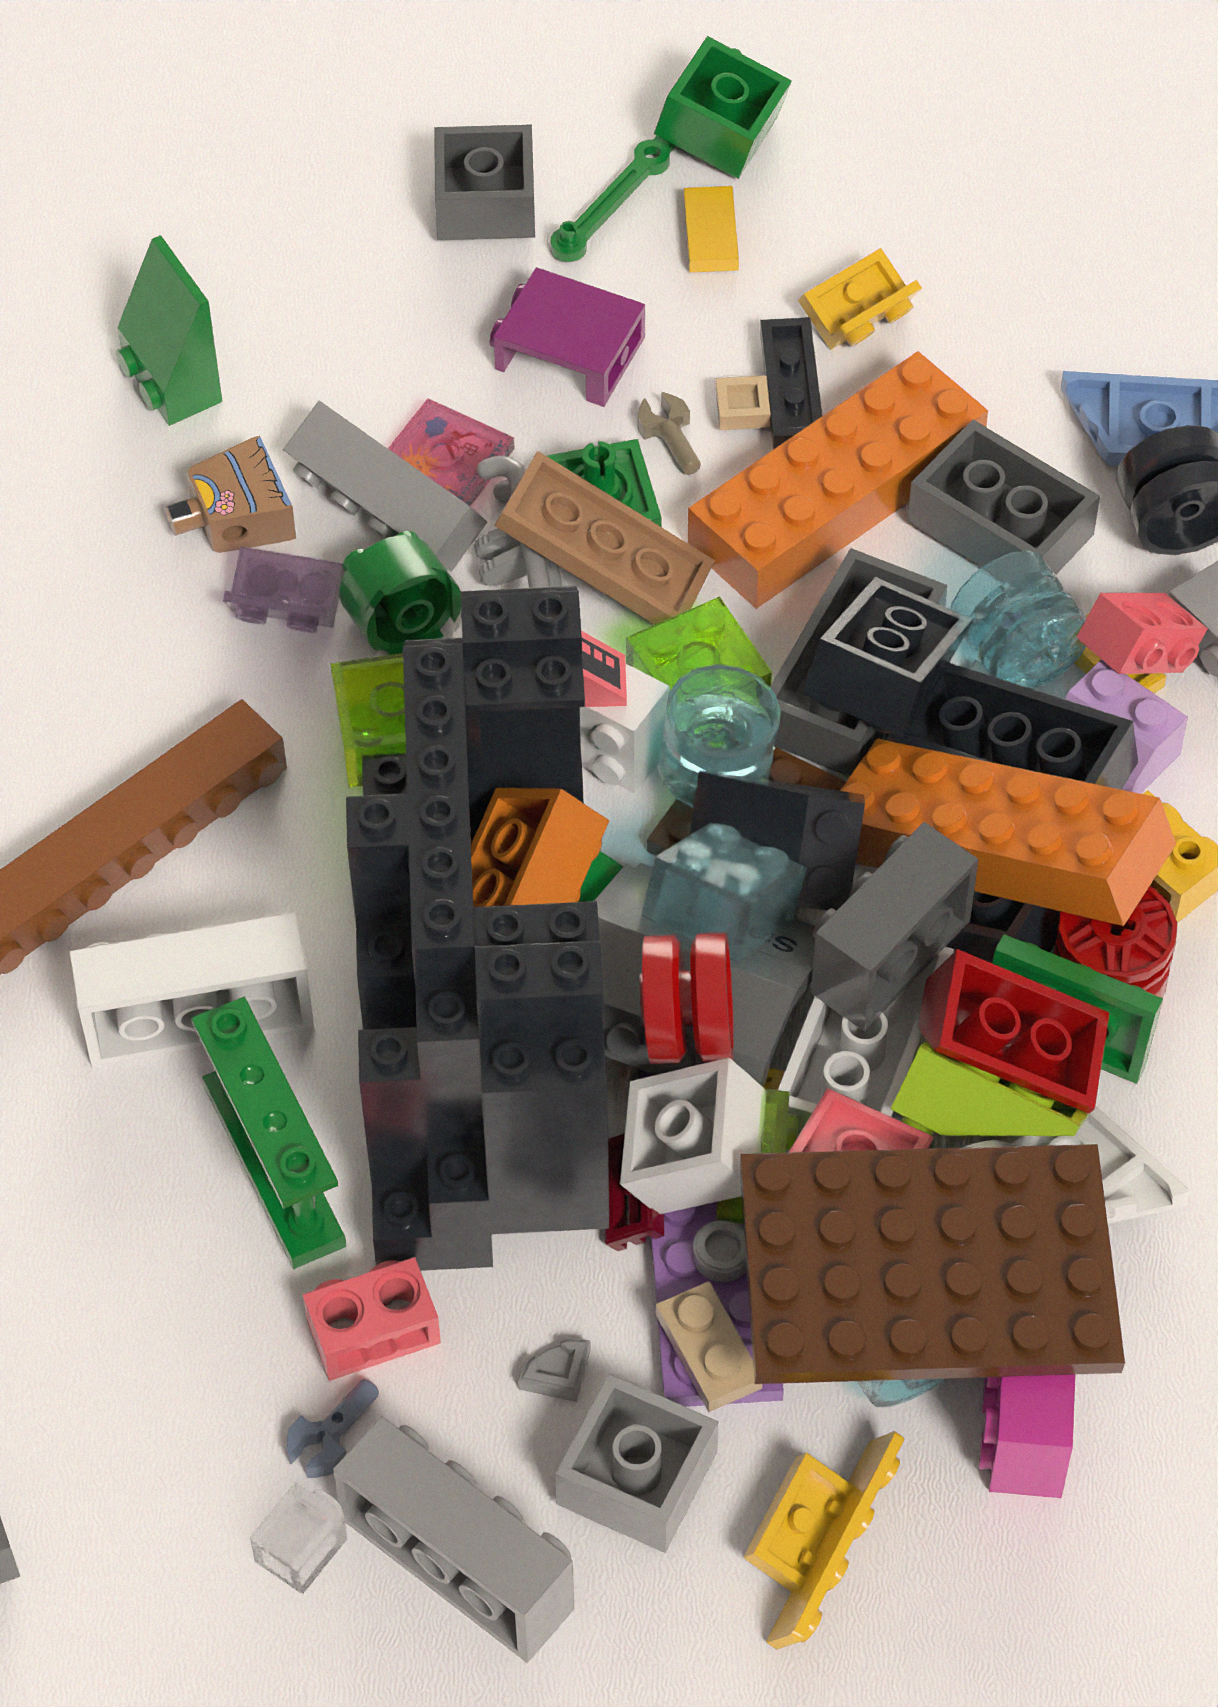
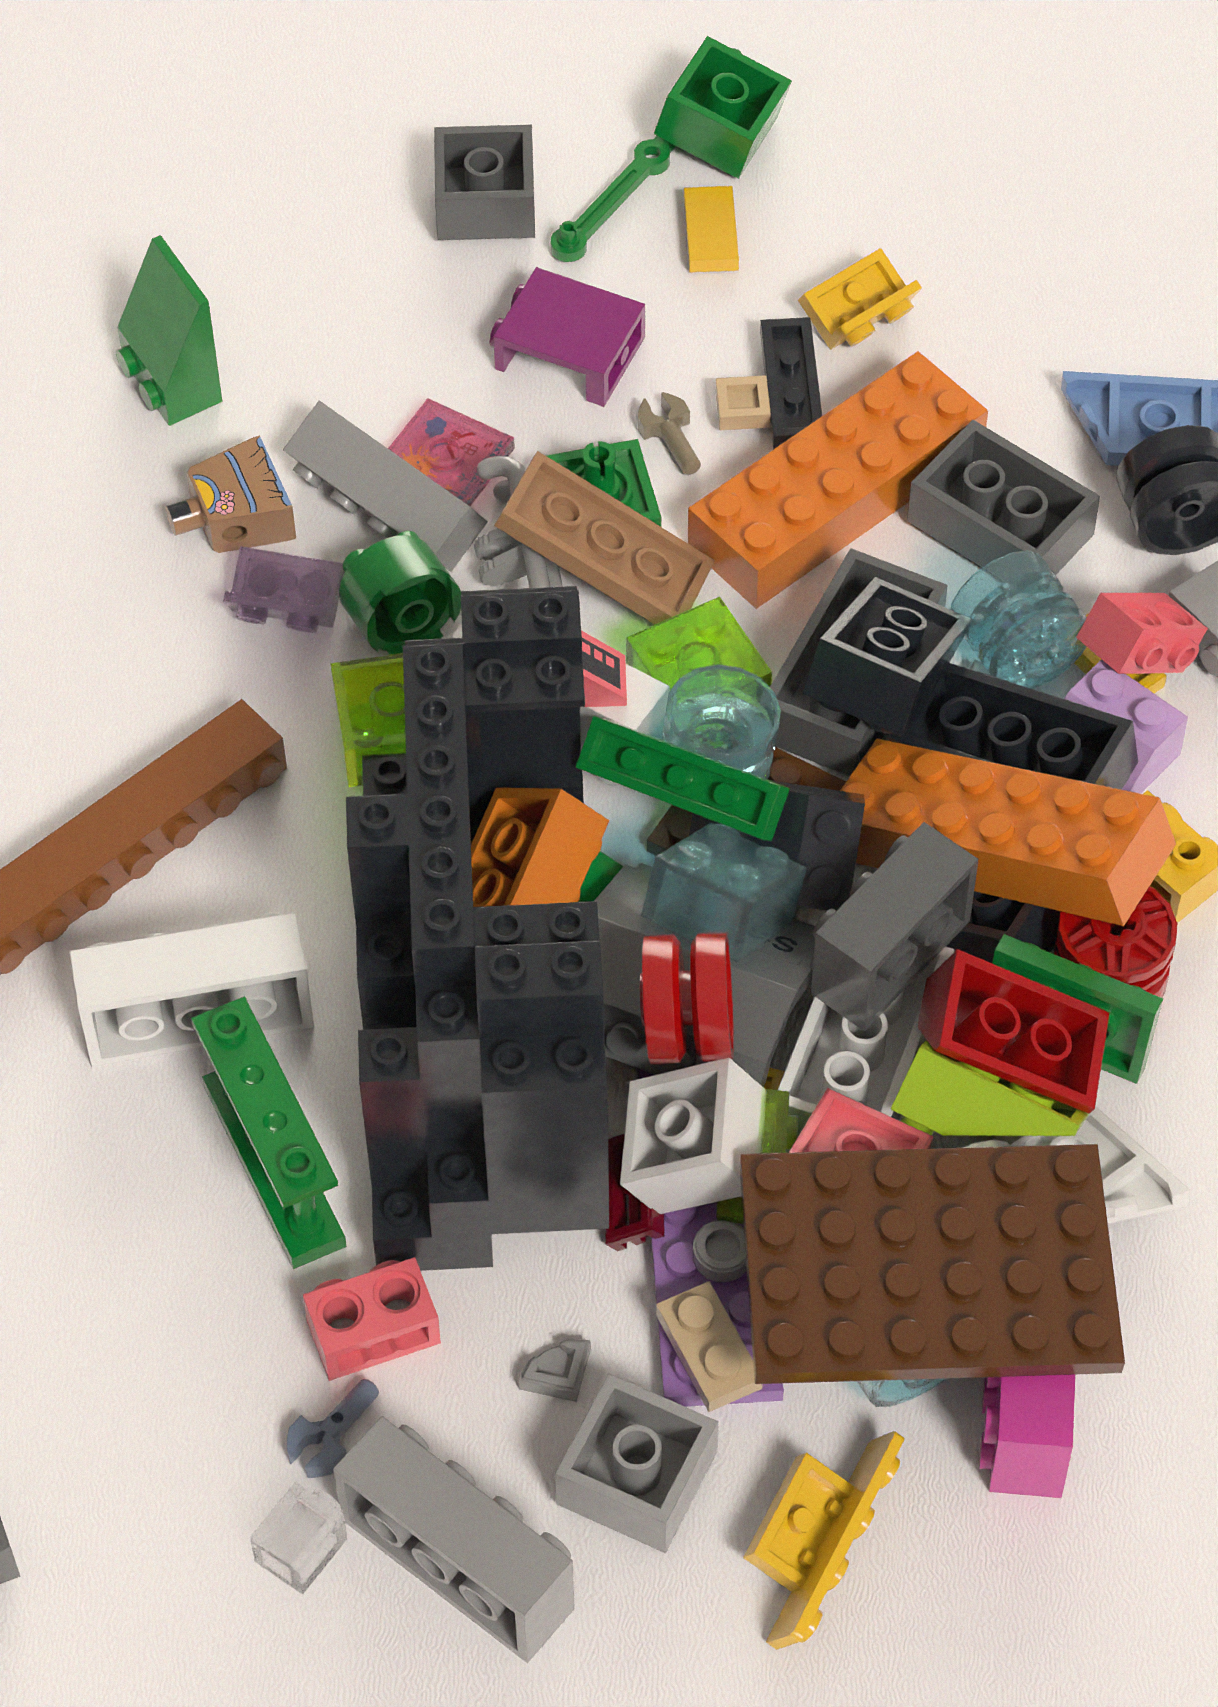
(683, 778): none -> green plate

